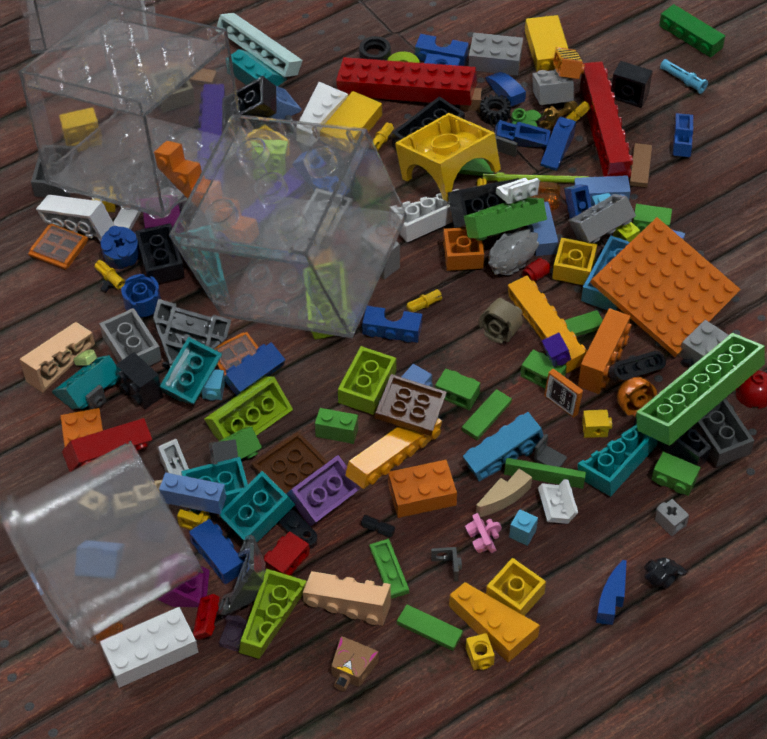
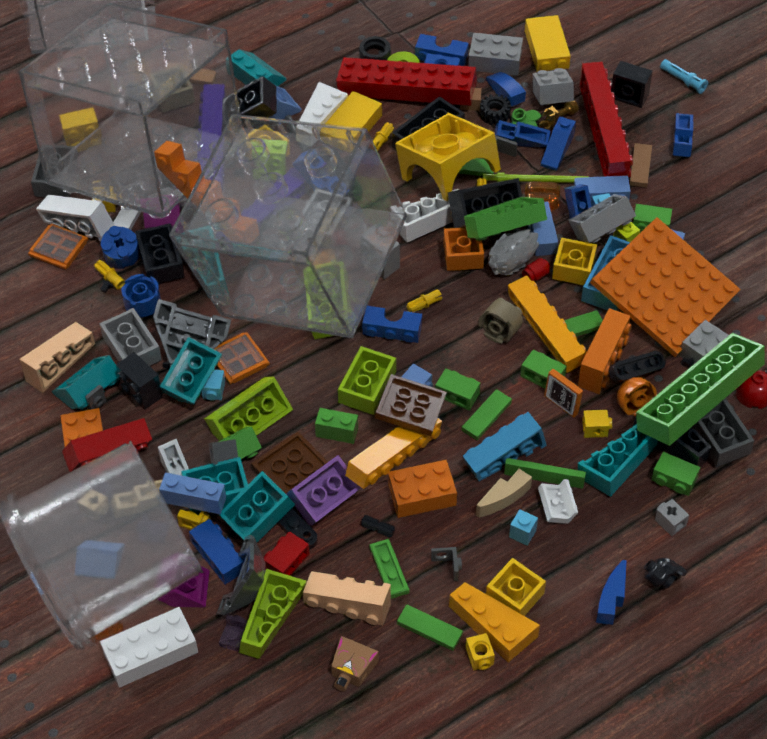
(85, 357): yellowish green tile -> none
(206, 616): red plate -> none
(254, 368): blue brick -> none
(260, 45): light aqua brick -> none
(478, 526): bright pink hips -> none
(518, 190): white bracket -> none
(547, 455): dark grey bracket -> none
(556, 350): dark purple brick -> none
(568, 63): orange brick -> none
(583, 108): yellow piece -> none
(692, 30): green brick -> none

